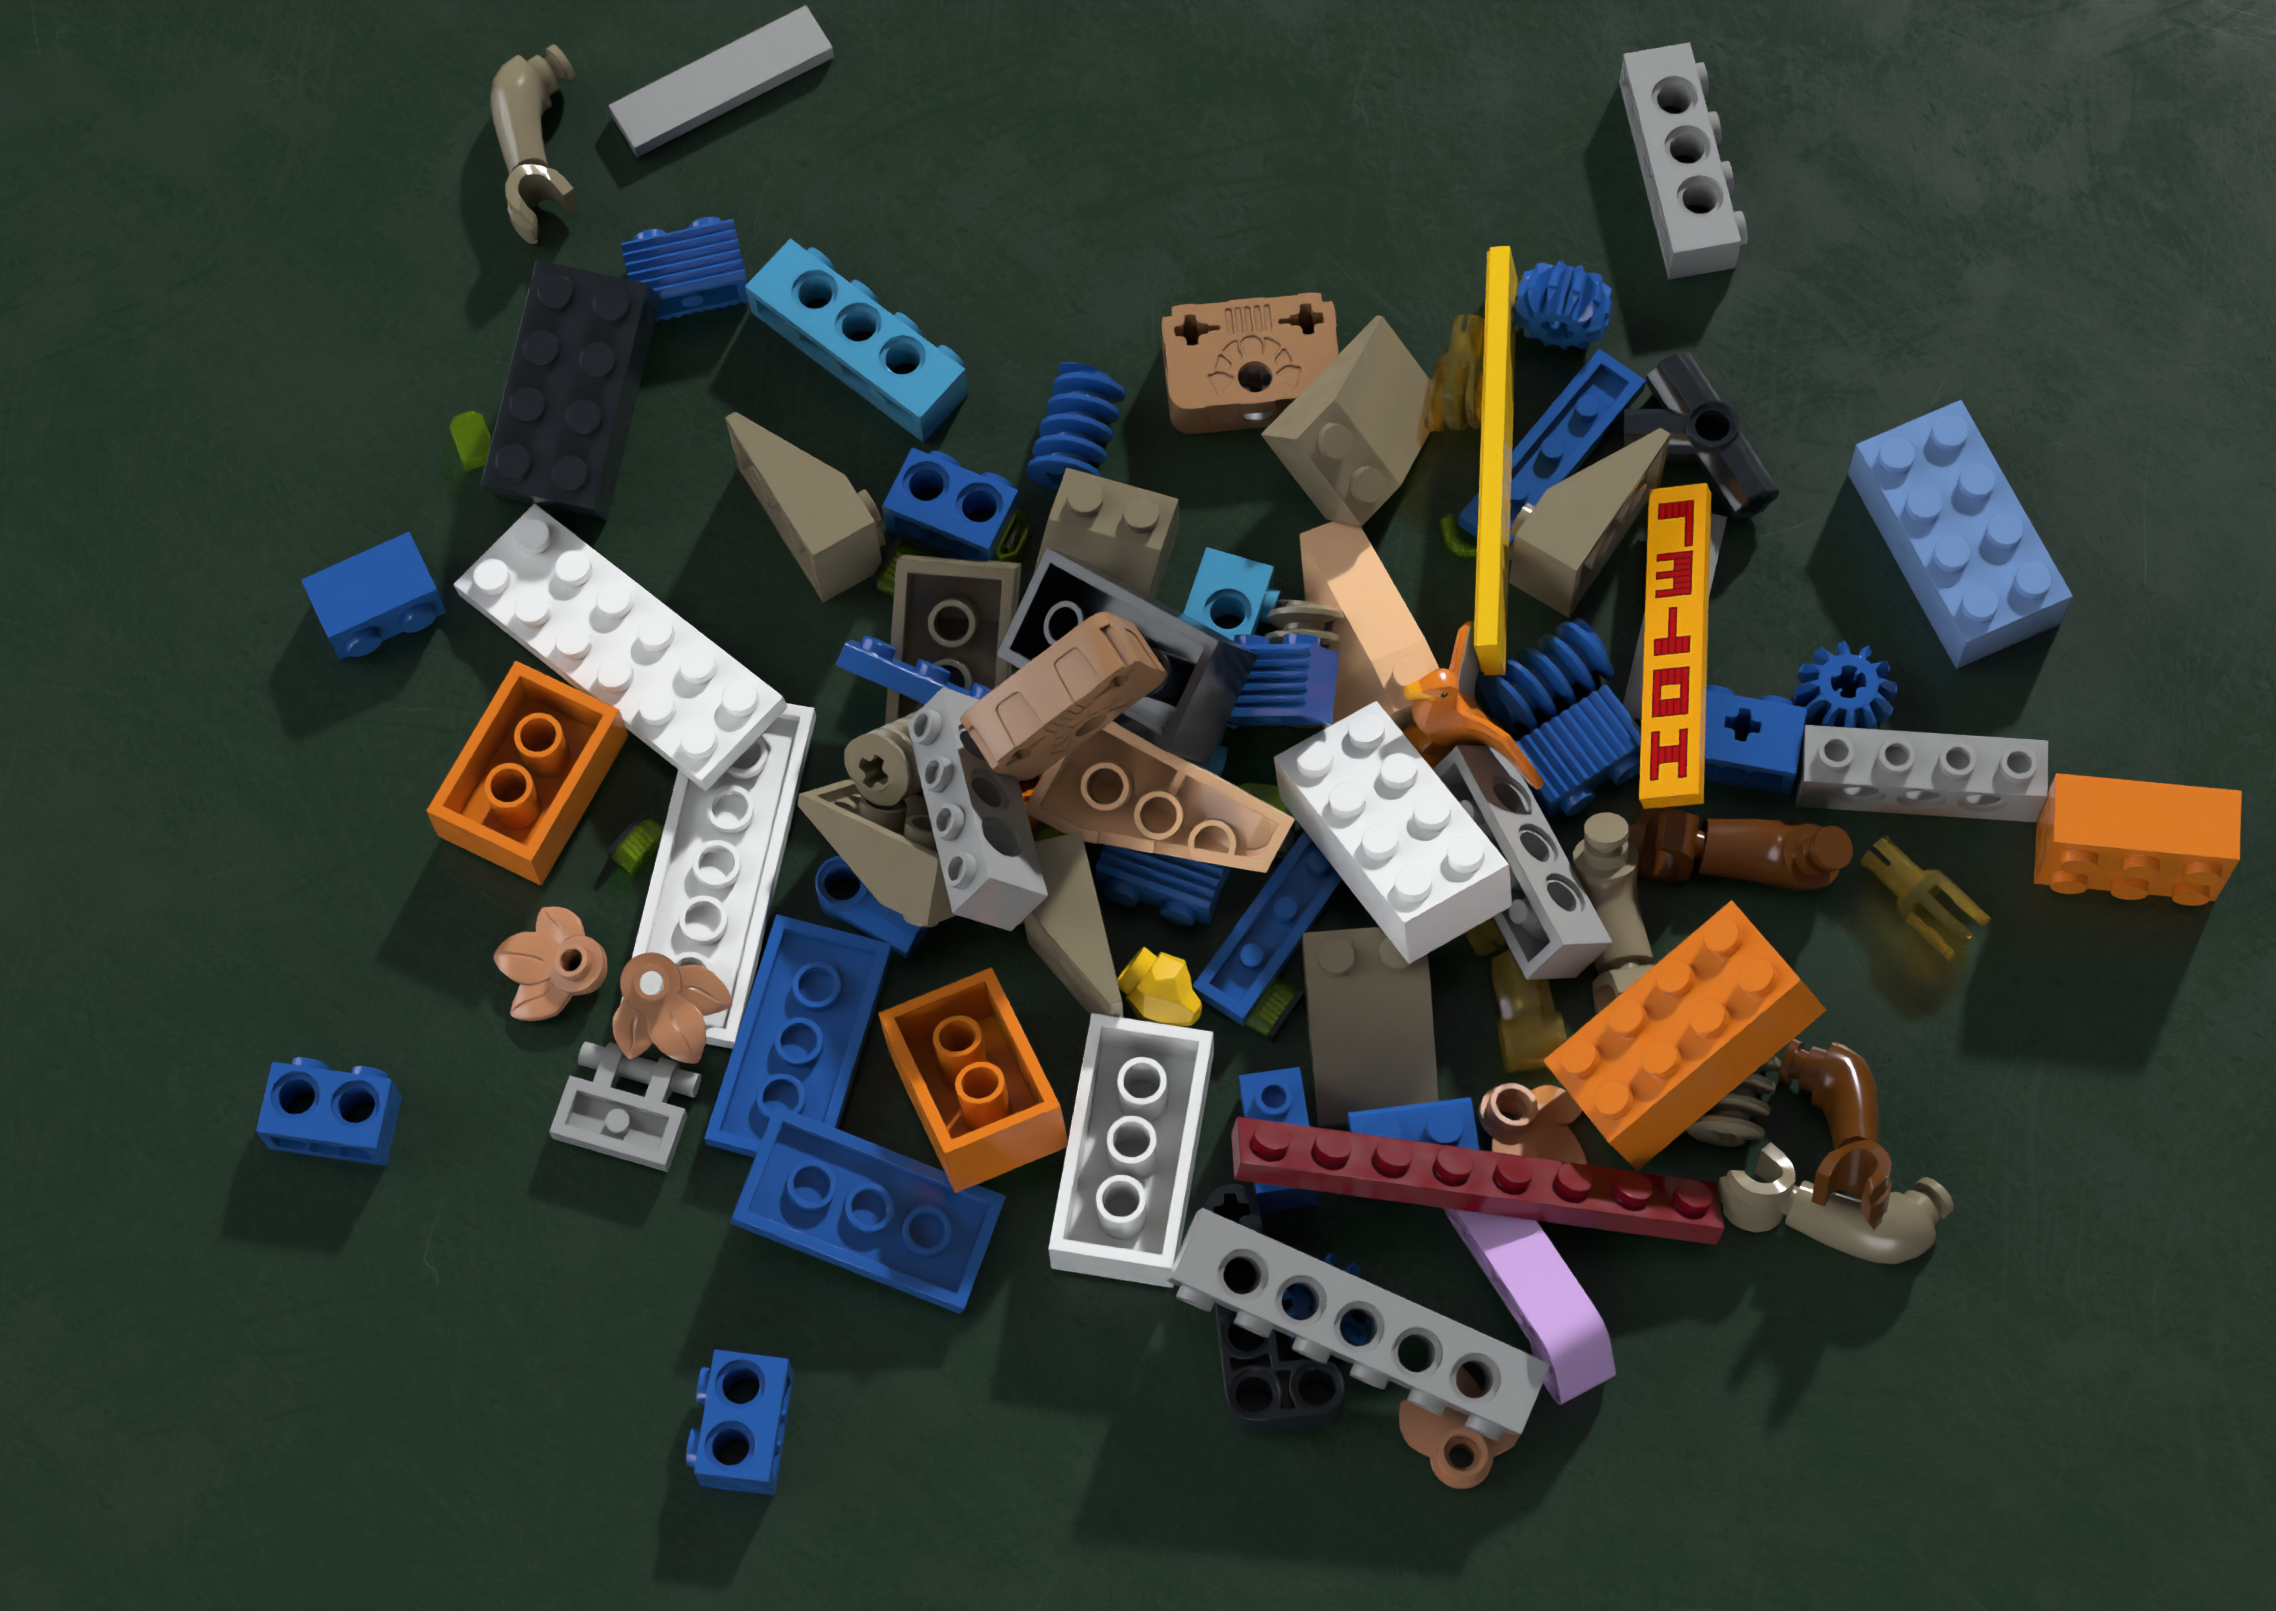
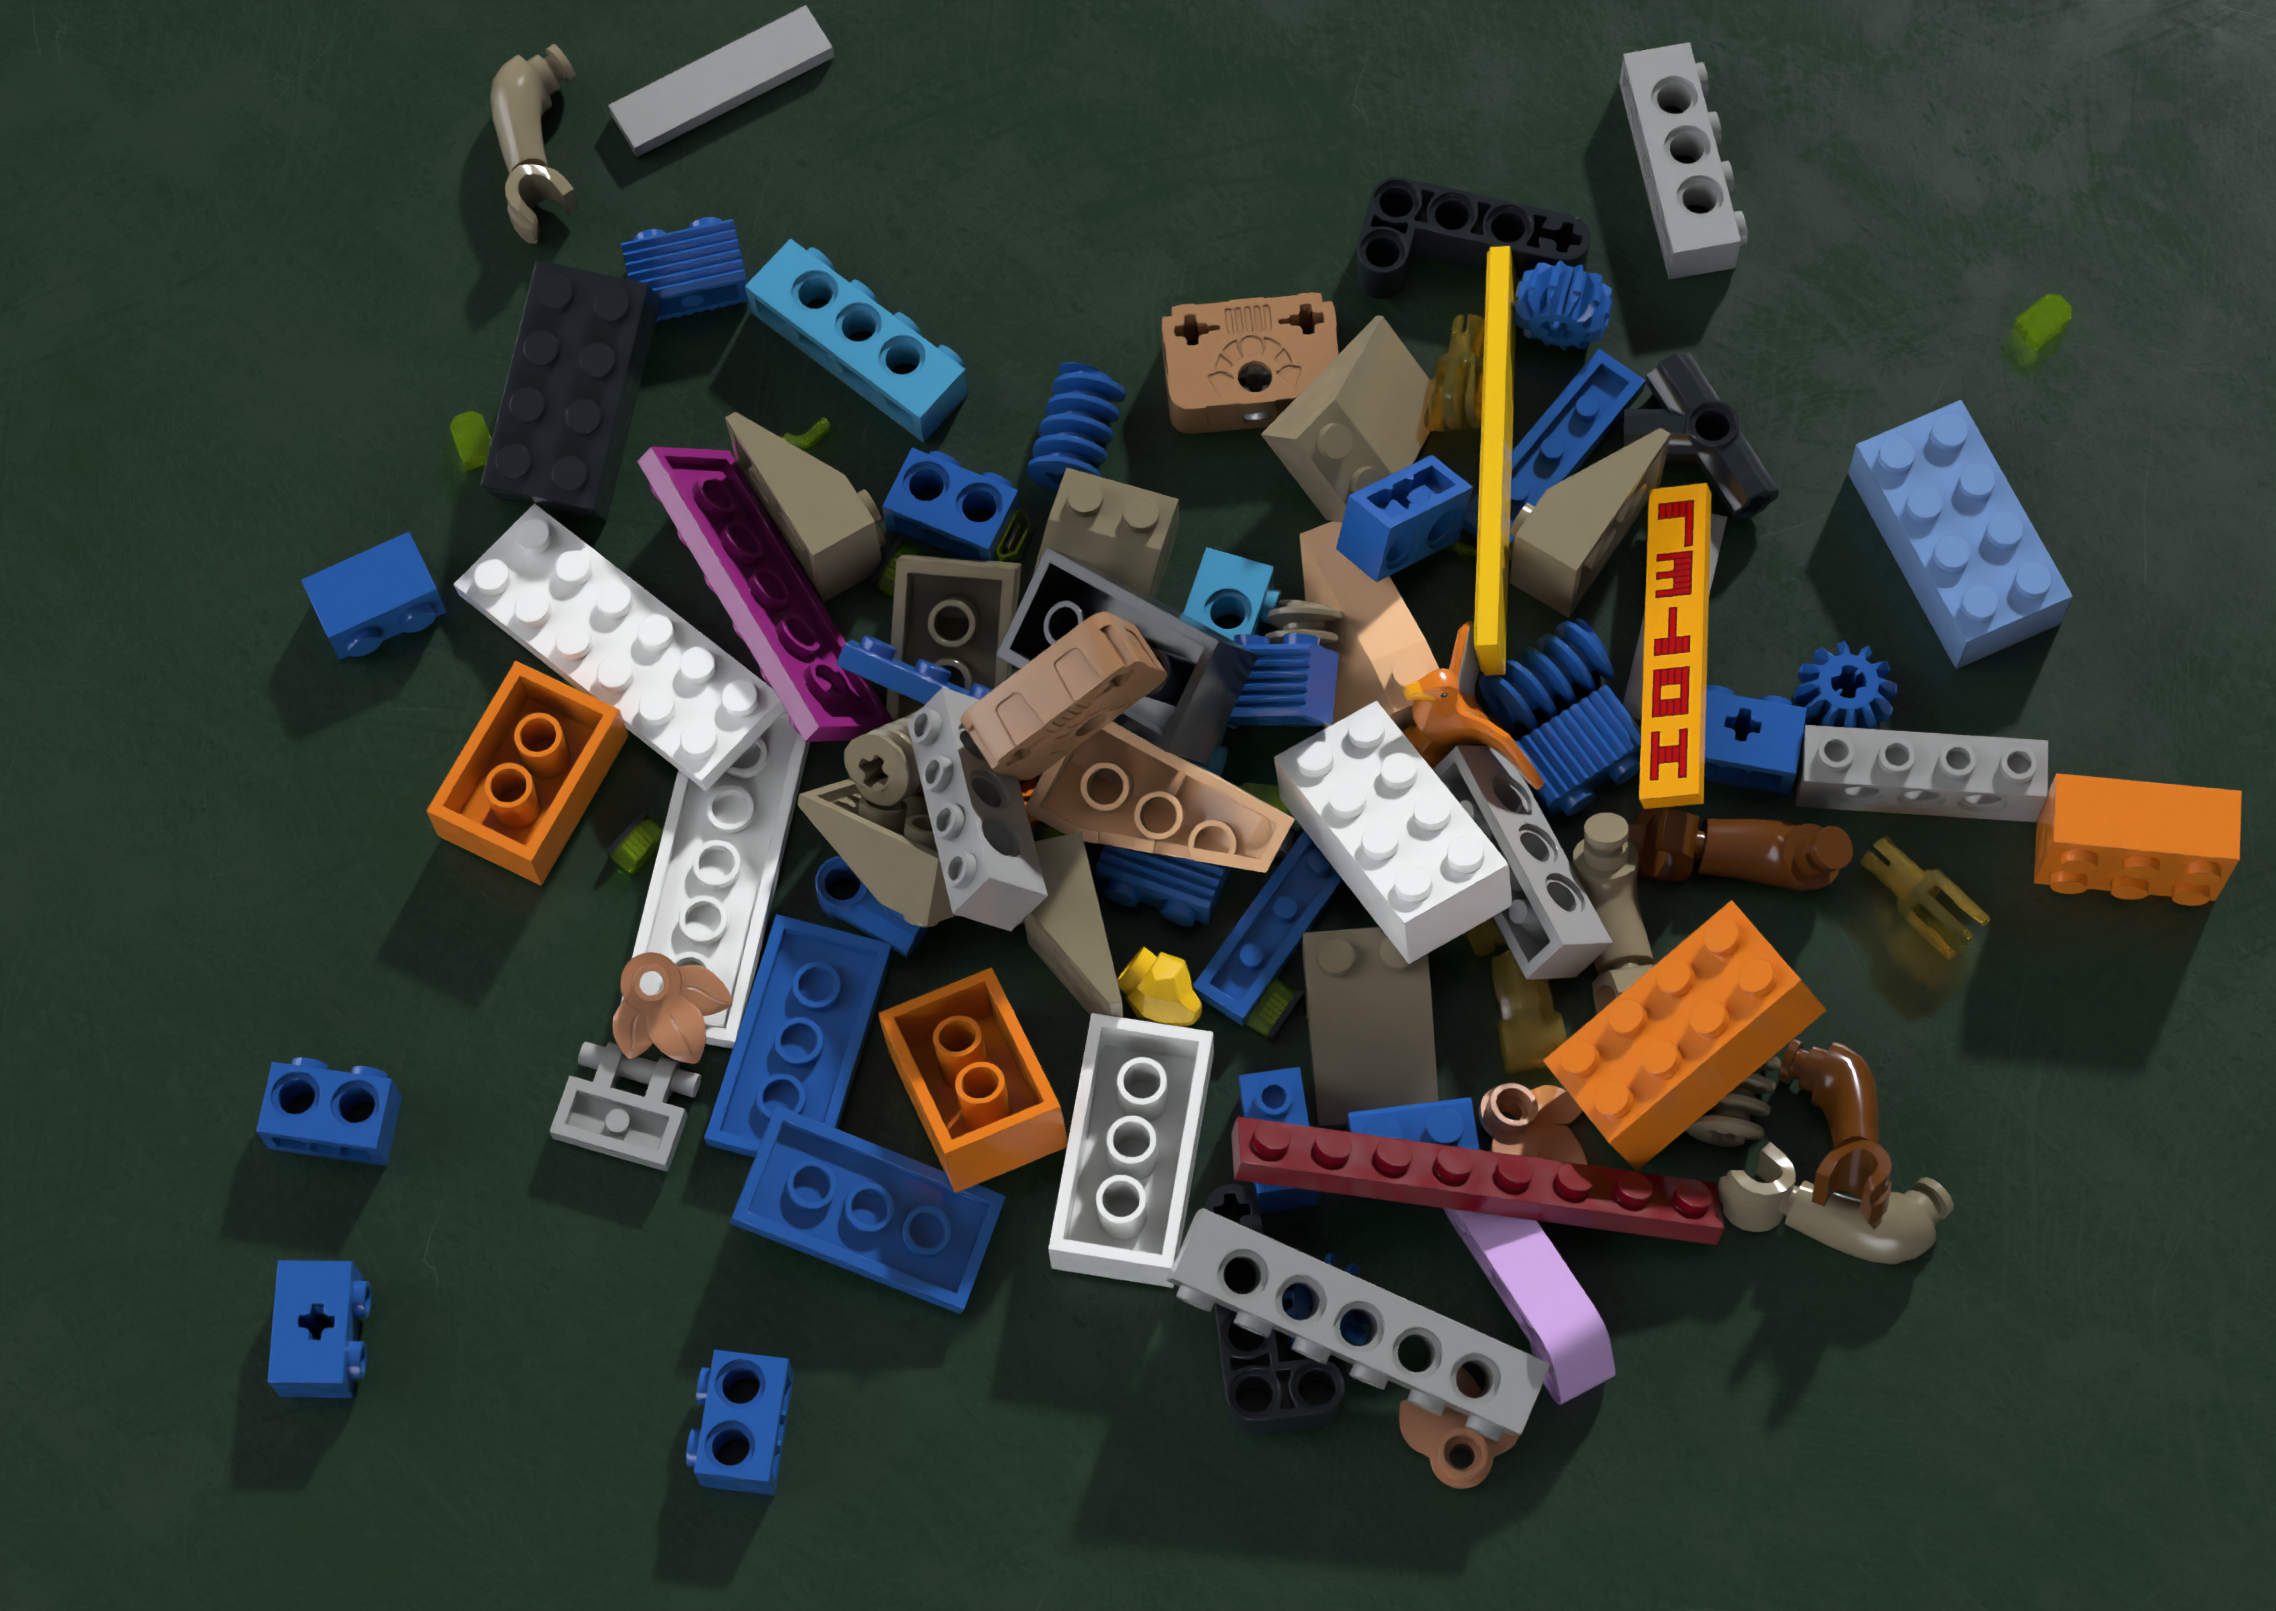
(303, 1298): none -> blue brick
(543, 963): nougat plate -> none
(763, 592): none -> magenta plate
(813, 433): none -> clear neon green leg
(1404, 518): none -> blue brick
(1481, 220): none -> black beam
(2043, 320): none -> clear neon green piece

